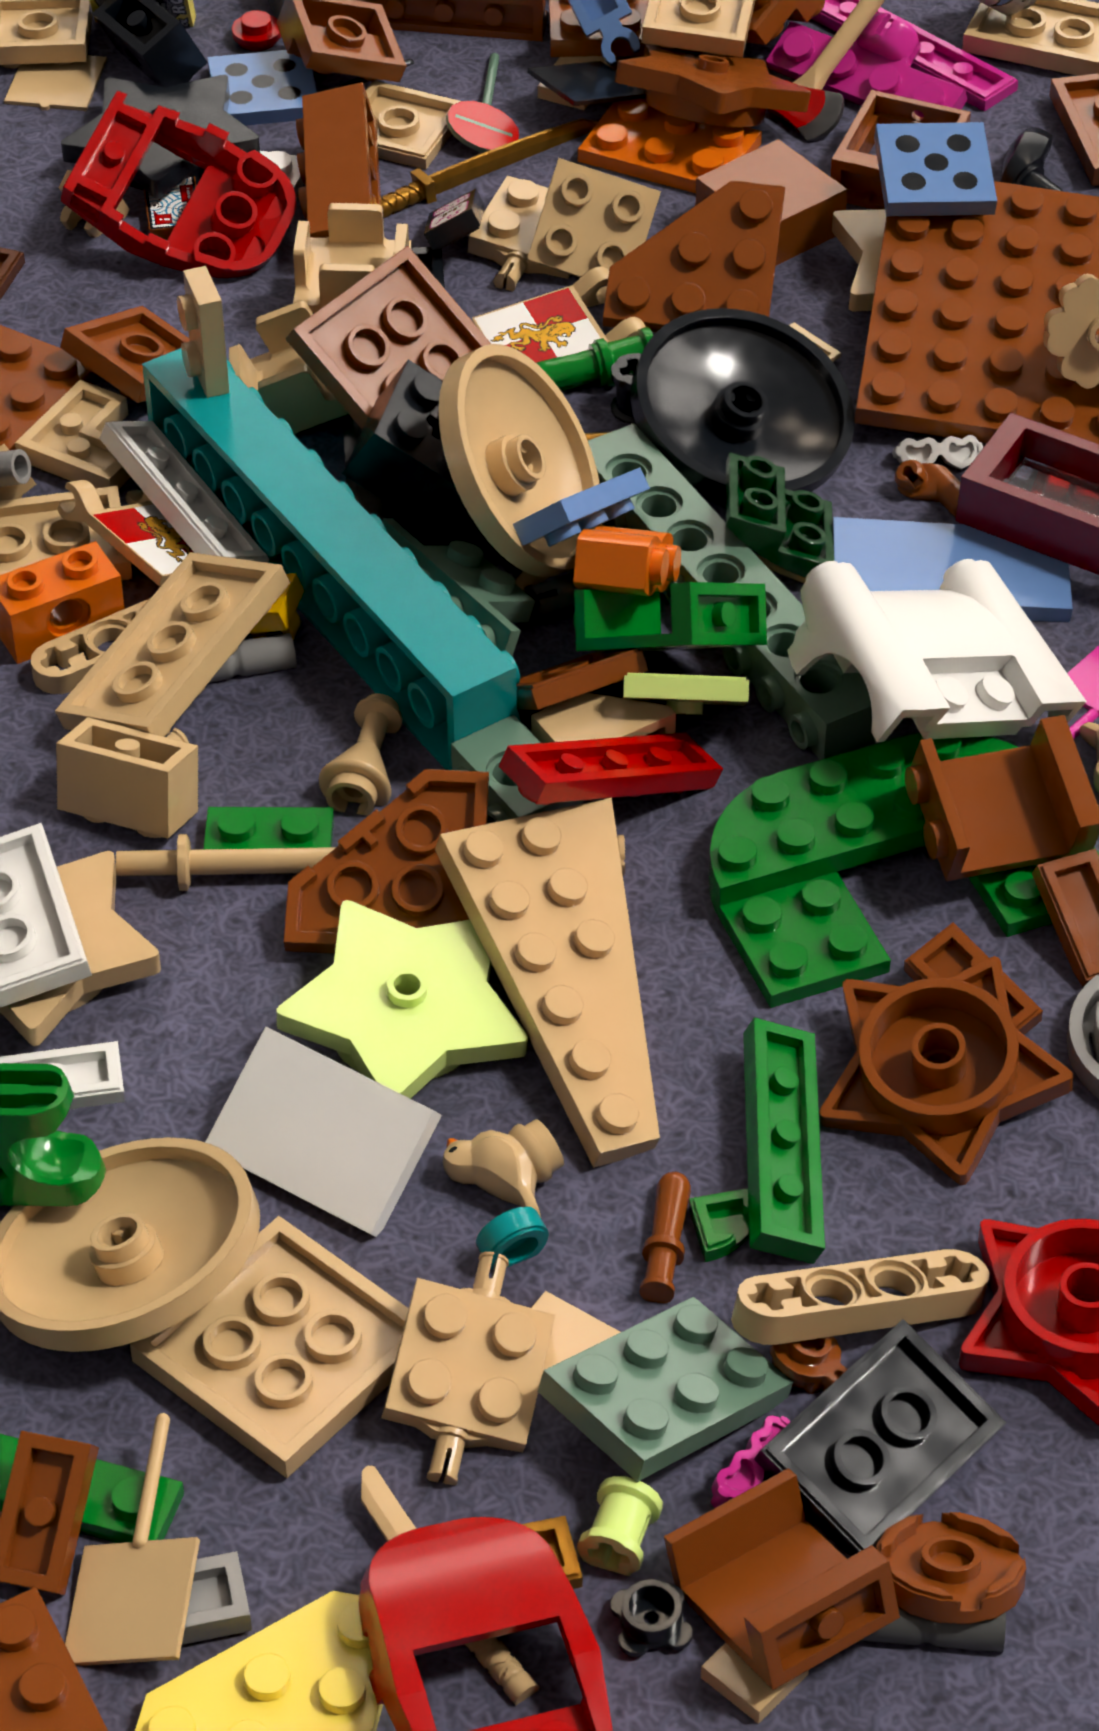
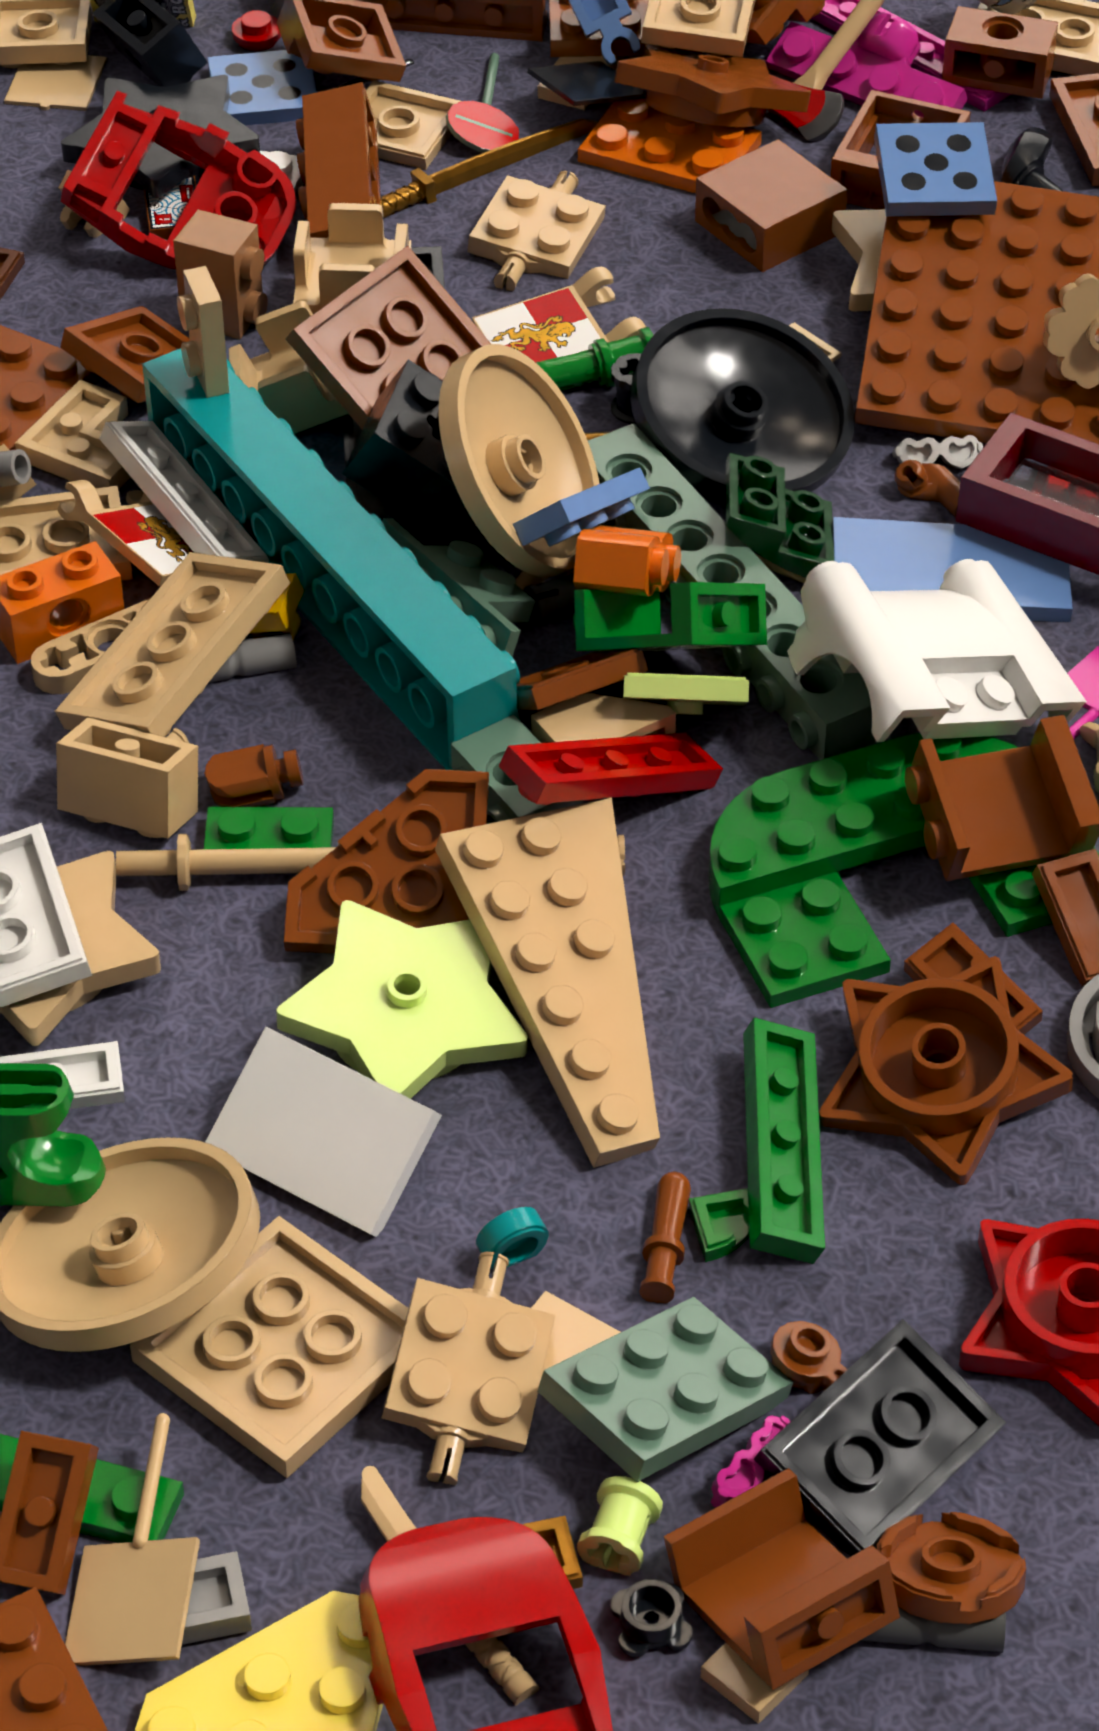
(233, 261): none -> medium nougat brick
(252, 776): none -> dark orange arm
(359, 771): tan piece -> none
(454, 220): black tile -> none
(506, 1163): tan animal -> none
(590, 219): tan hinge -> none
(703, 260): dark orange plate -> none
(785, 1310): tan beam -> none
(999, 52): none -> dark orange brick

